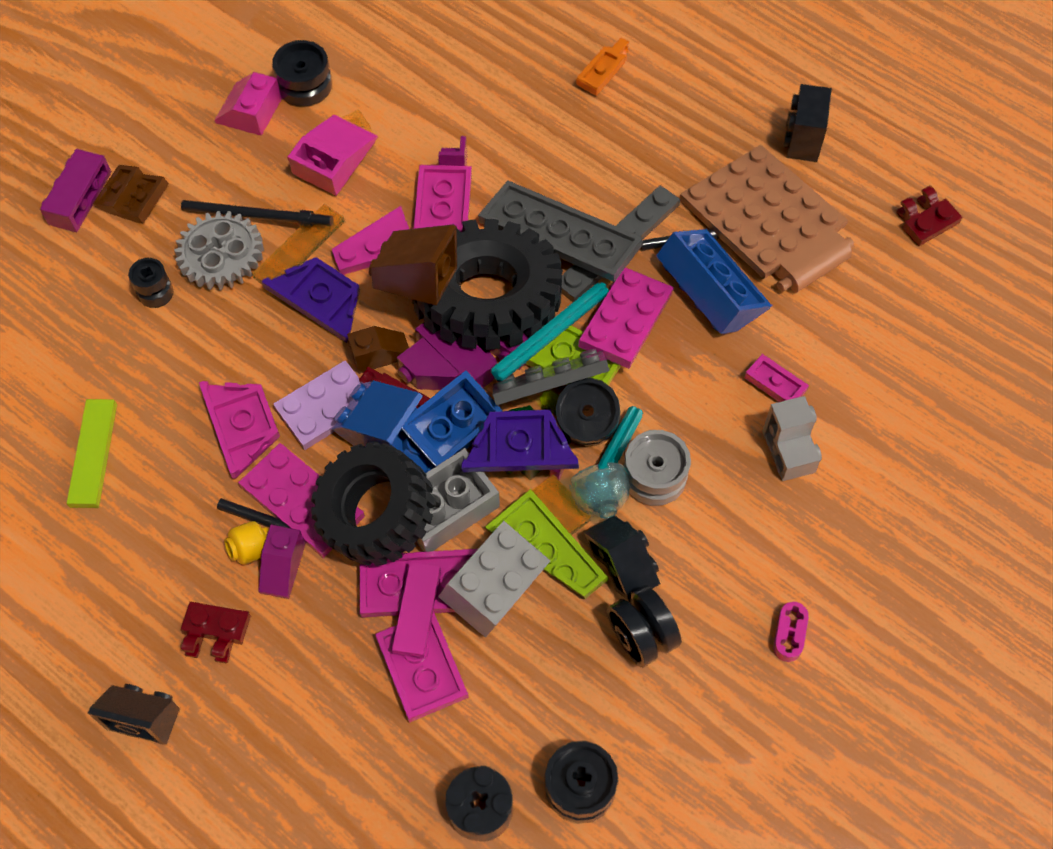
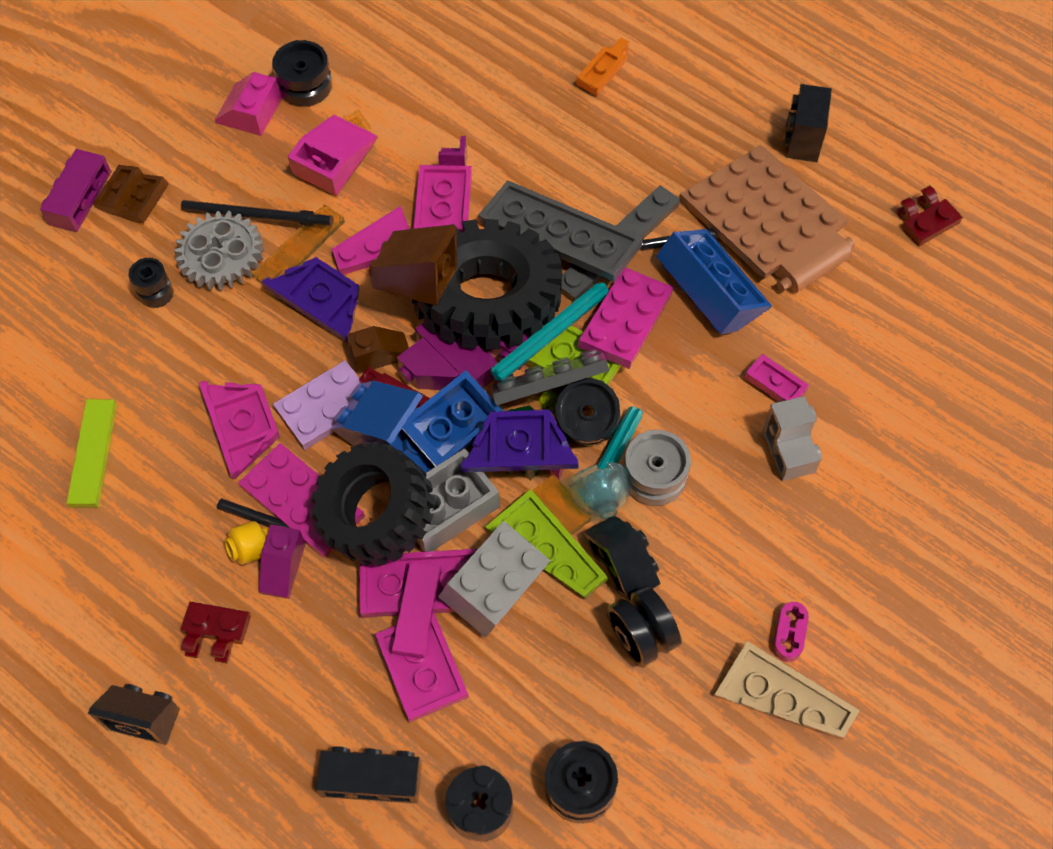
(369, 775): none -> black brick
(780, 691): none -> tan wing

